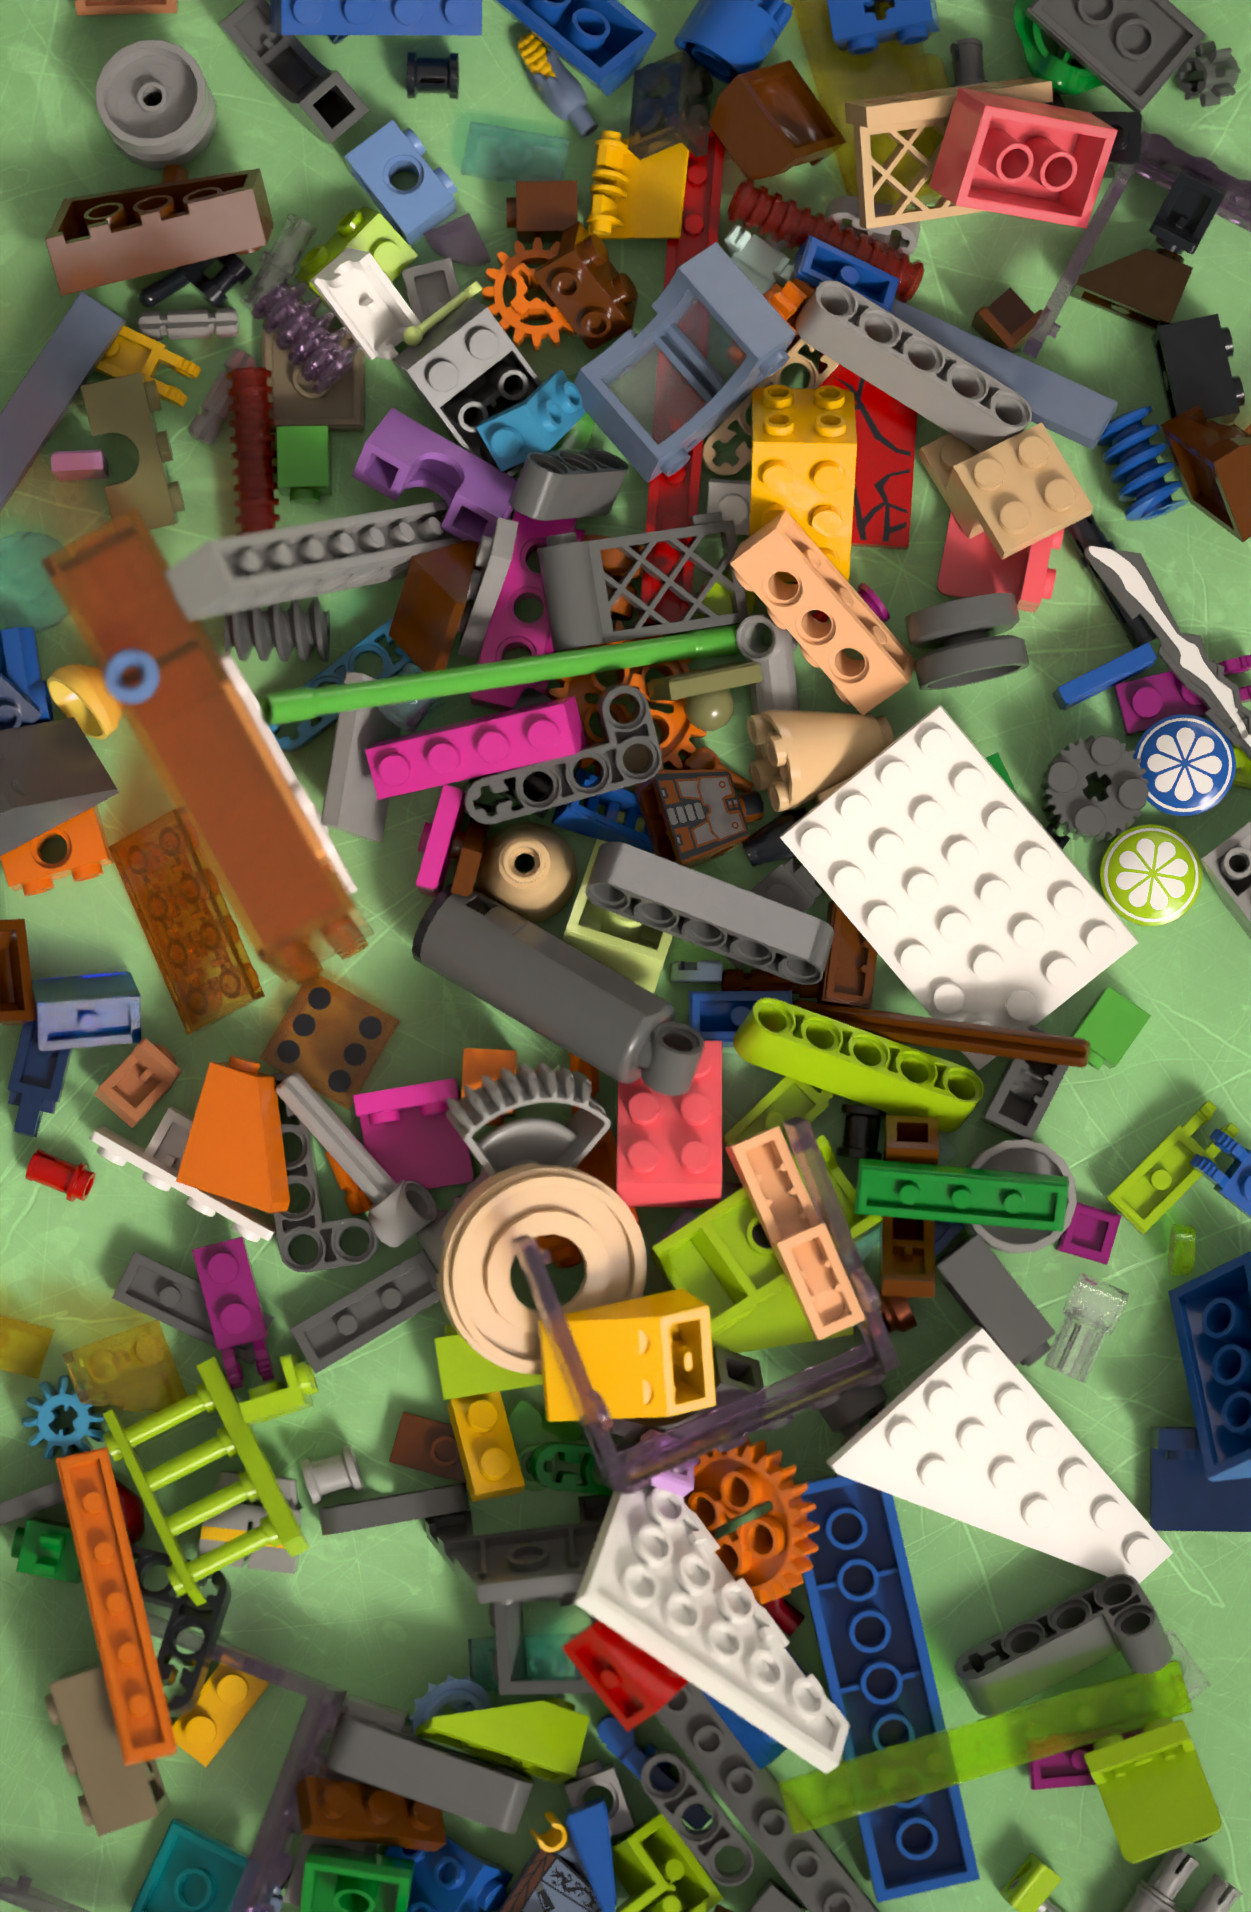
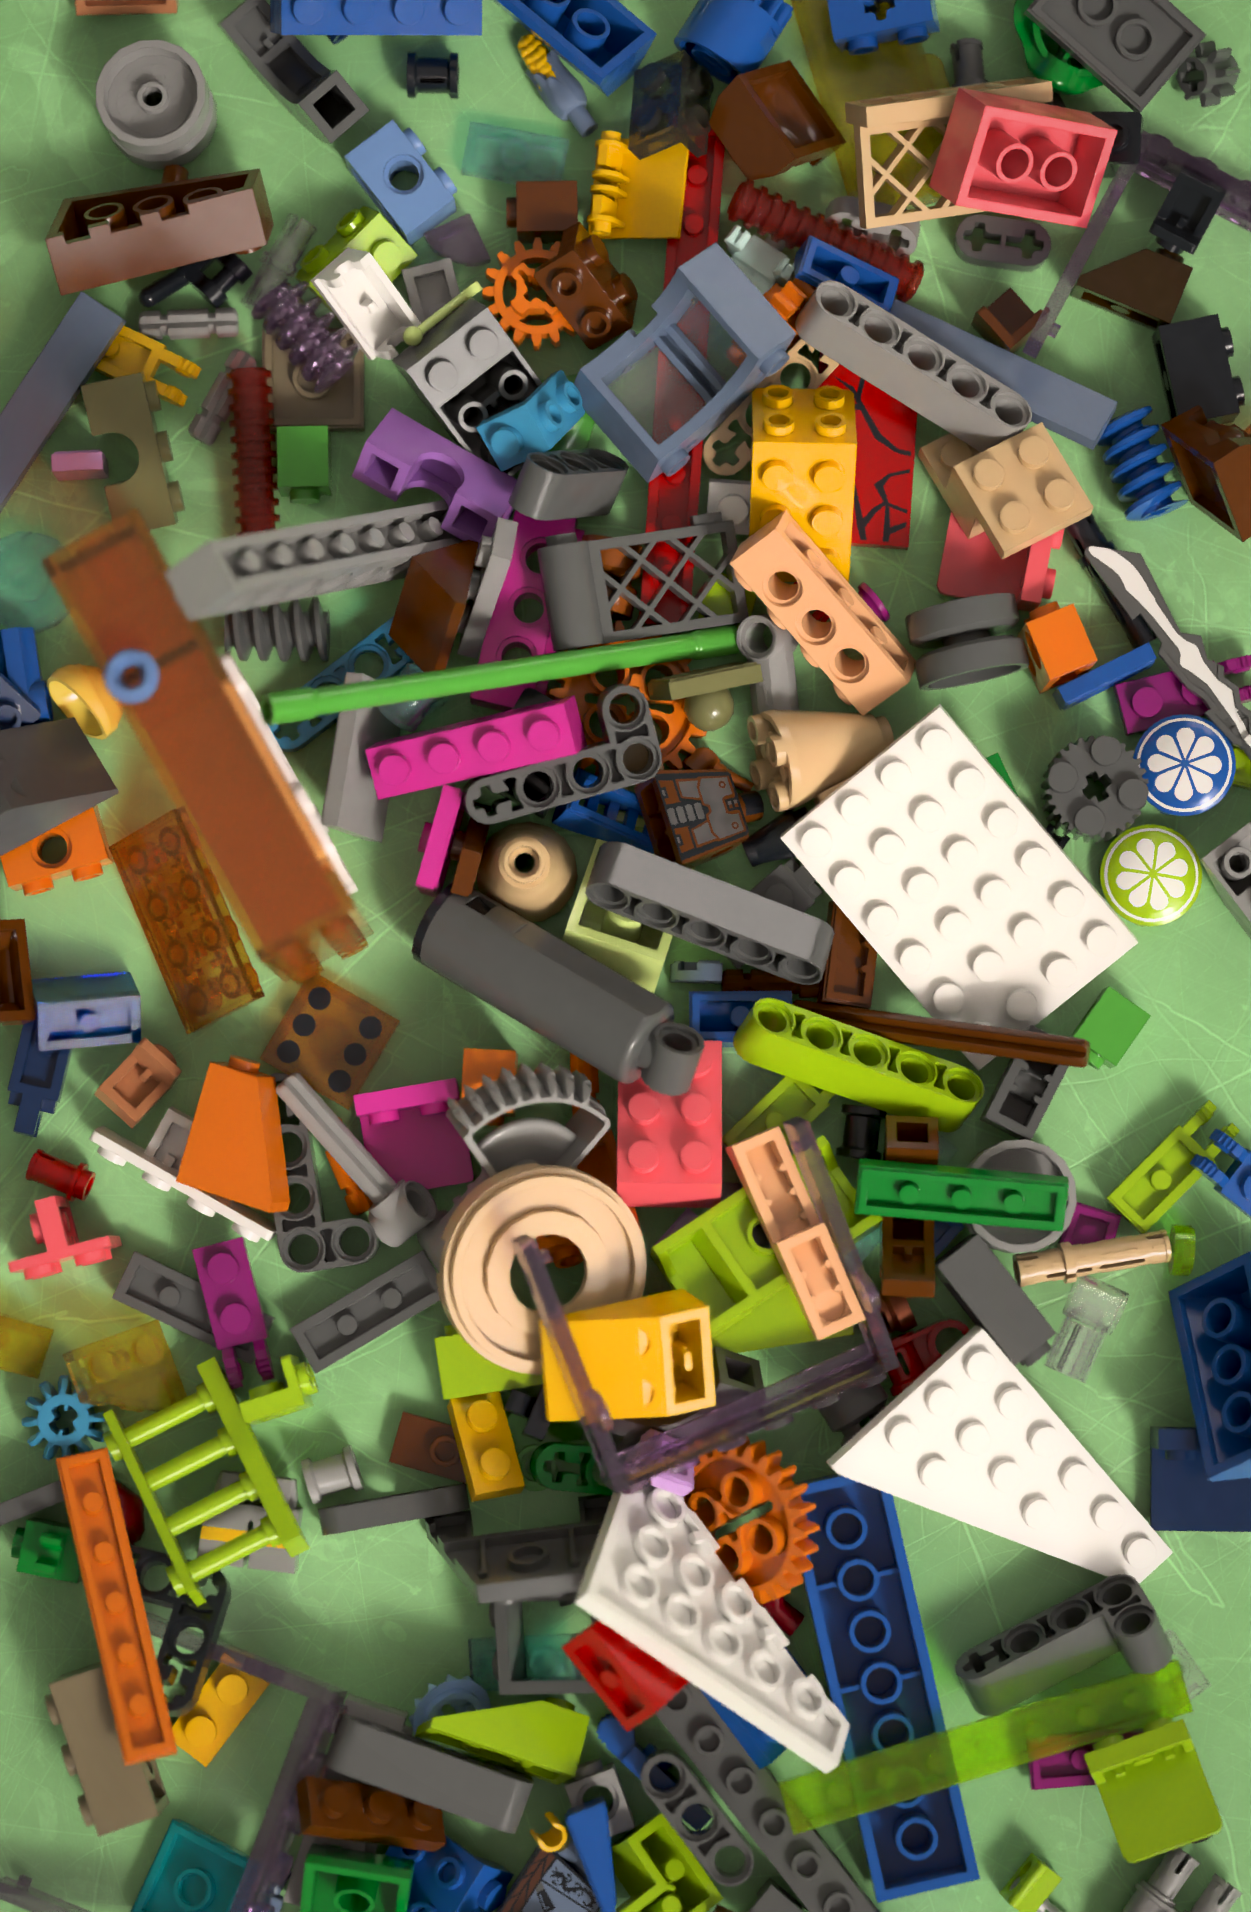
(56, 1228): none -> coral bracket
(532, 1409): none -> black tile
(918, 1352): none -> red piece
(1004, 231): none -> dark grey beam
(1056, 646): none -> orange brick
(1080, 1260): none -> tan pin

